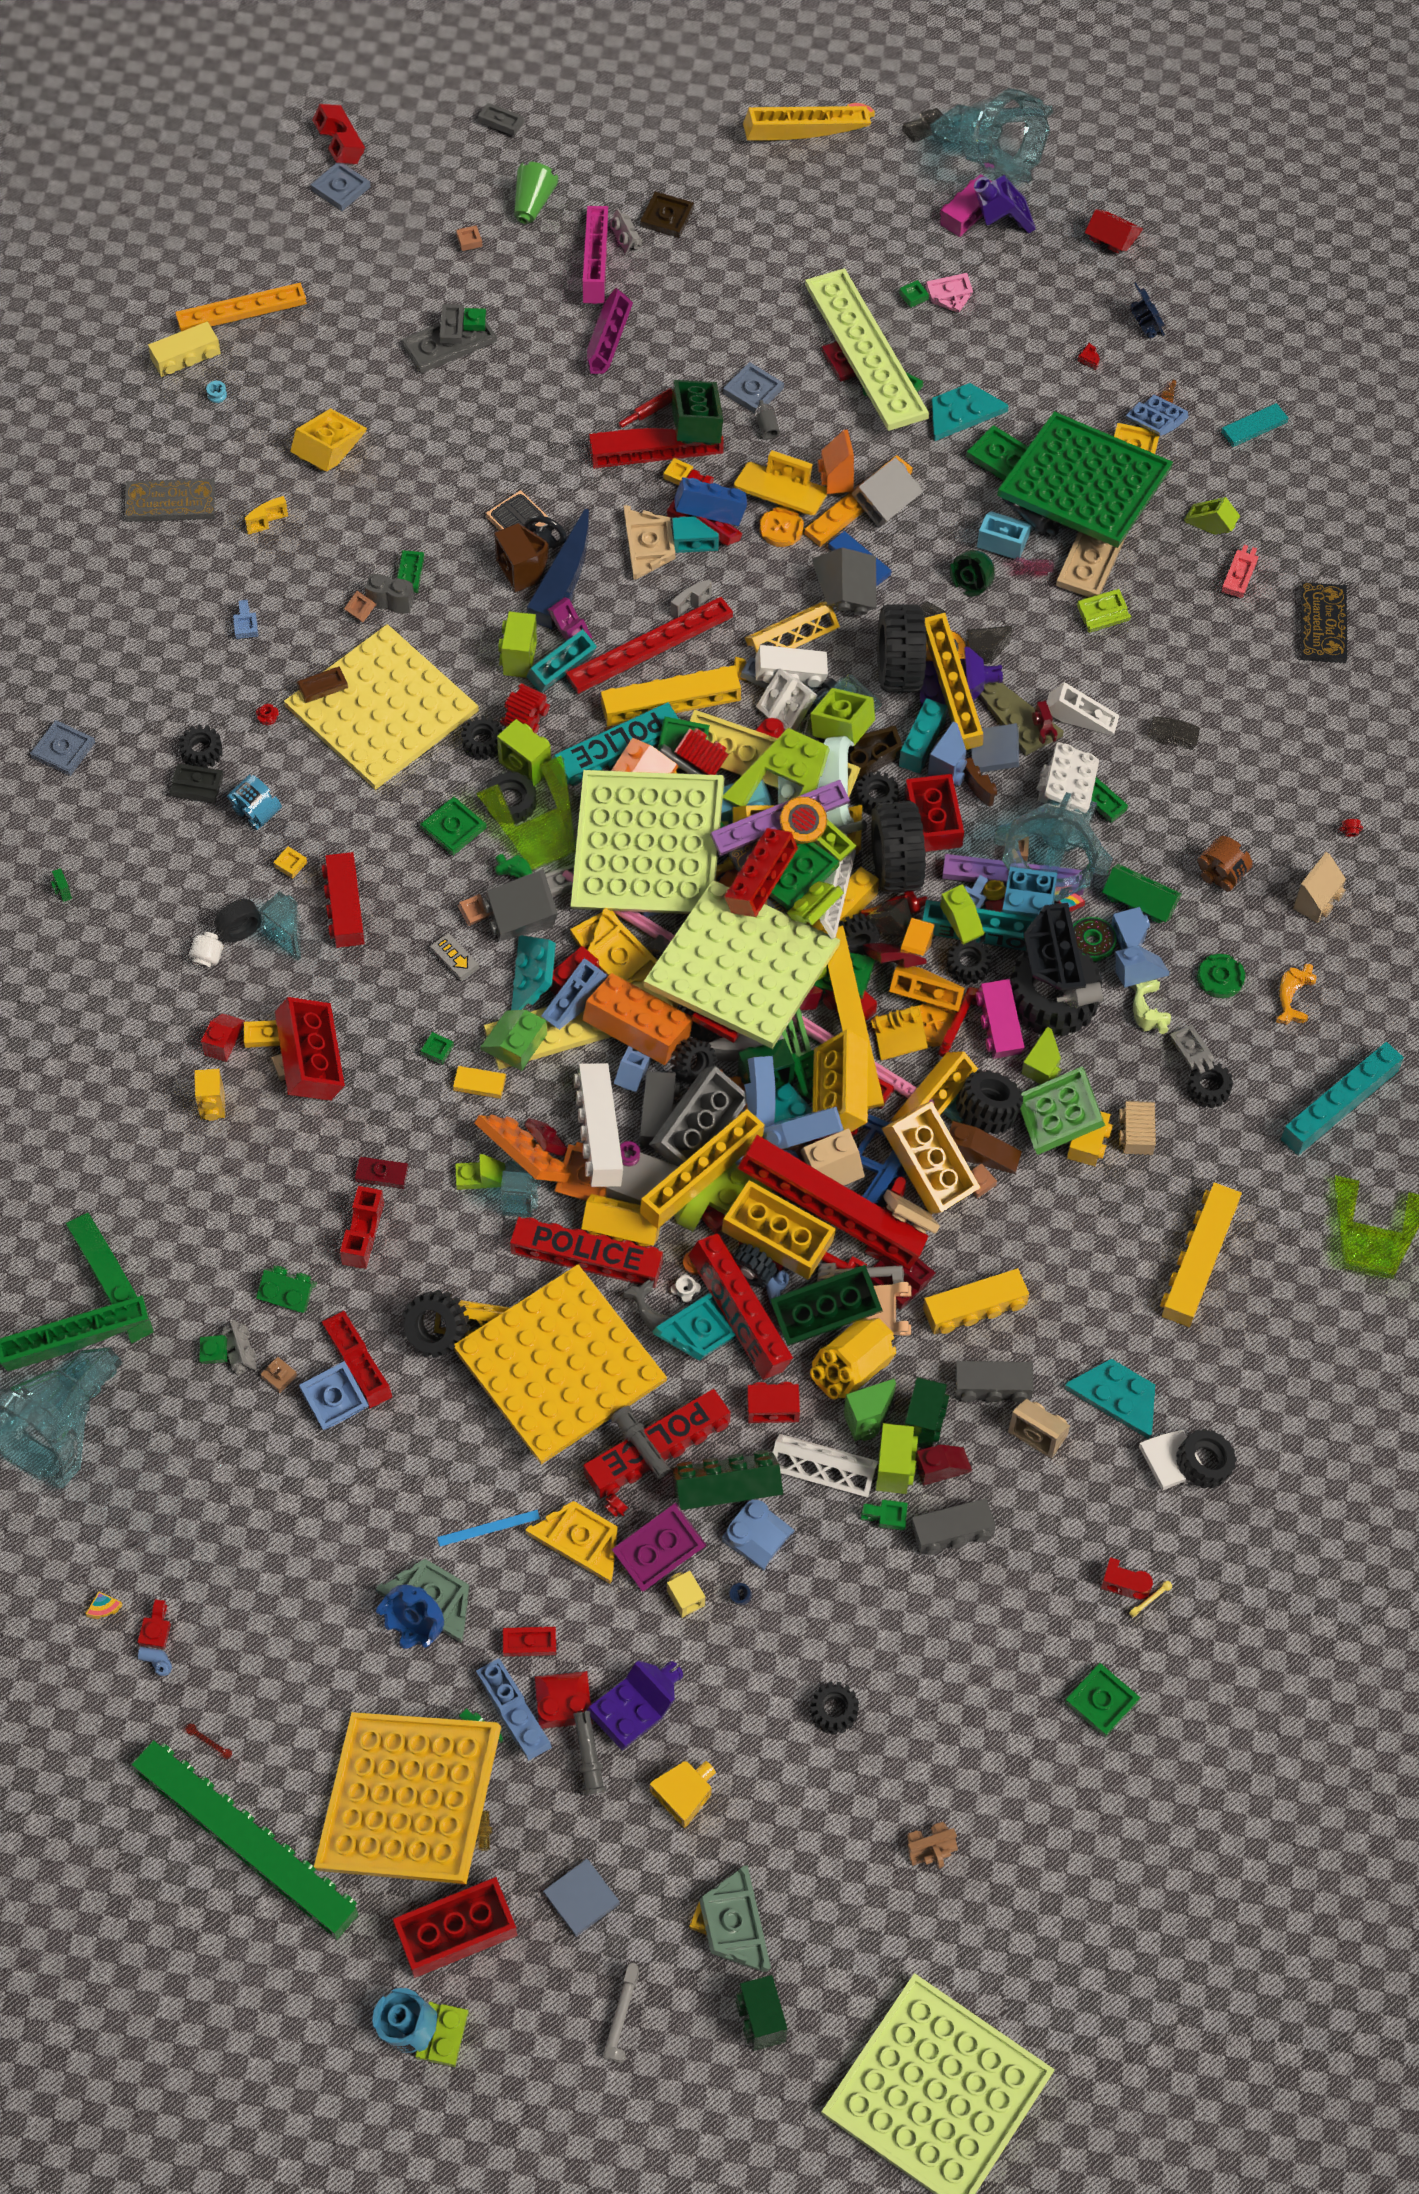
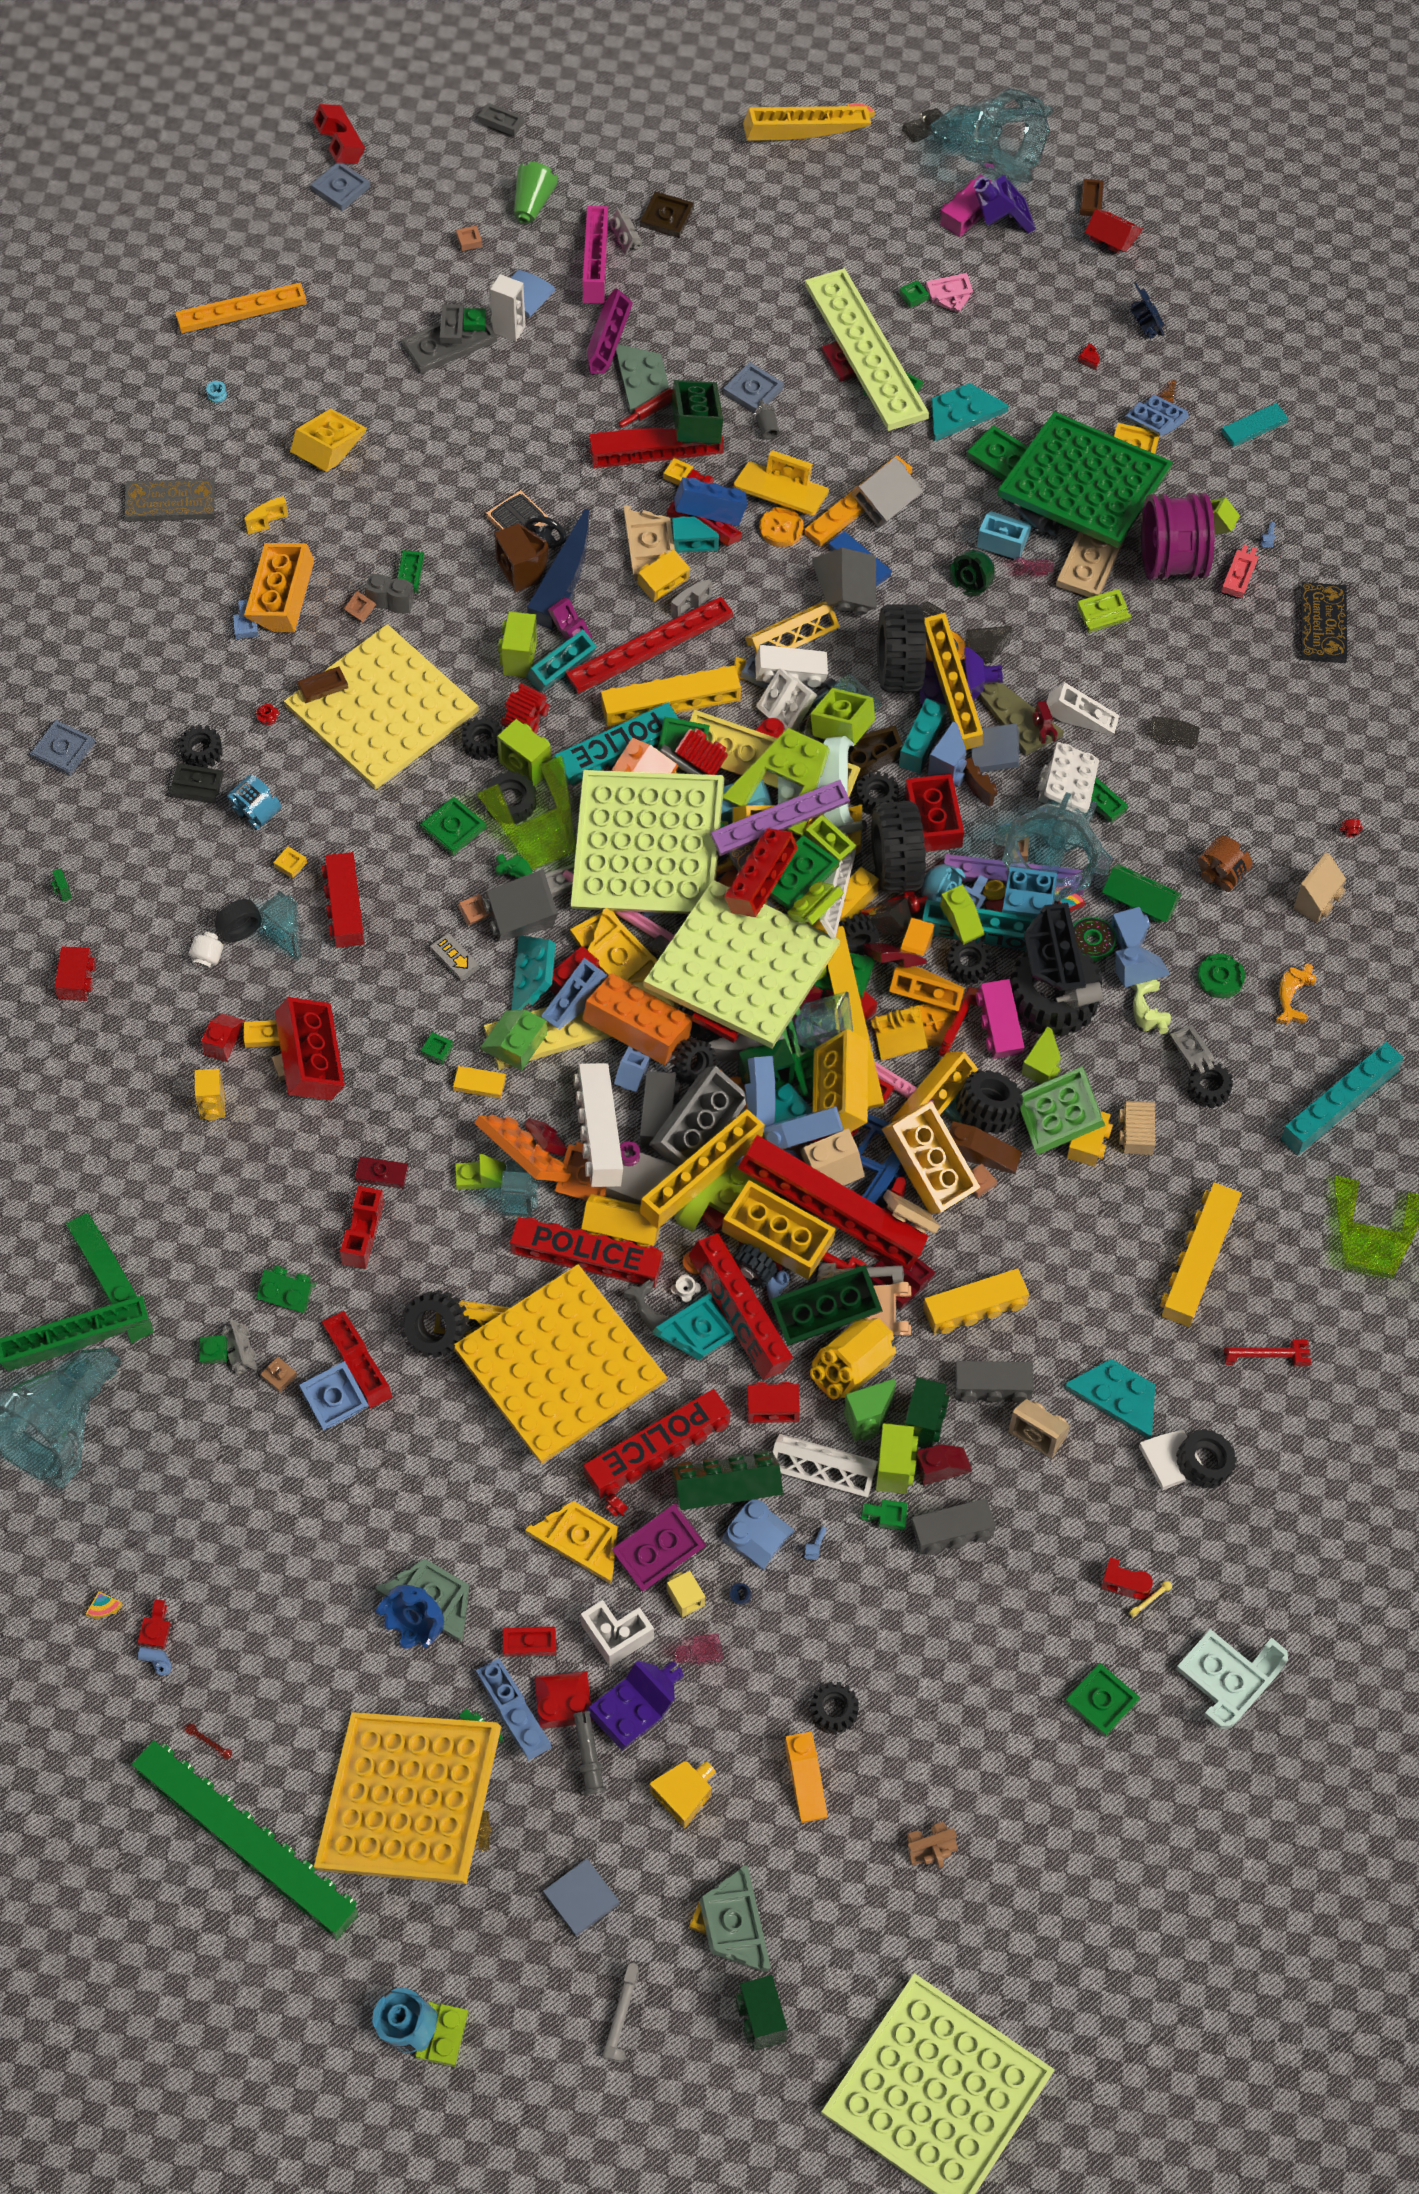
(74, 973): none -> red brick
(184, 349): light yellow brick -> none
(280, 586): none -> light orange slope
(455, 1927): red brick -> none
(488, 1528): dark azure sticker -> none
(507, 307): none -> white brick
(535, 291): none -> medium blue slope
(614, 1637): none -> white brick
(635, 1433): dark grey pin -> none
(641, 375): none -> sand green wing
(663, 575): none -> yellow brick
(705, 1650): none -> clear pink plate
(804, 818): tile -> none
(806, 1776): none -> light orange slope
(812, 1550): none -> medium blue hand
(823, 1020): none -> clear light blue slope
(837, 465): orange slope -> none
(940, 880): none -> medium azure cylinder
(1091, 196): none -> reddish brown tile
(1177, 536): none -> magenta wheel
(1230, 1677): none -> light aqua piece
(1267, 539): none -> medium blue hand
(1297, 1350): none -> red hinge

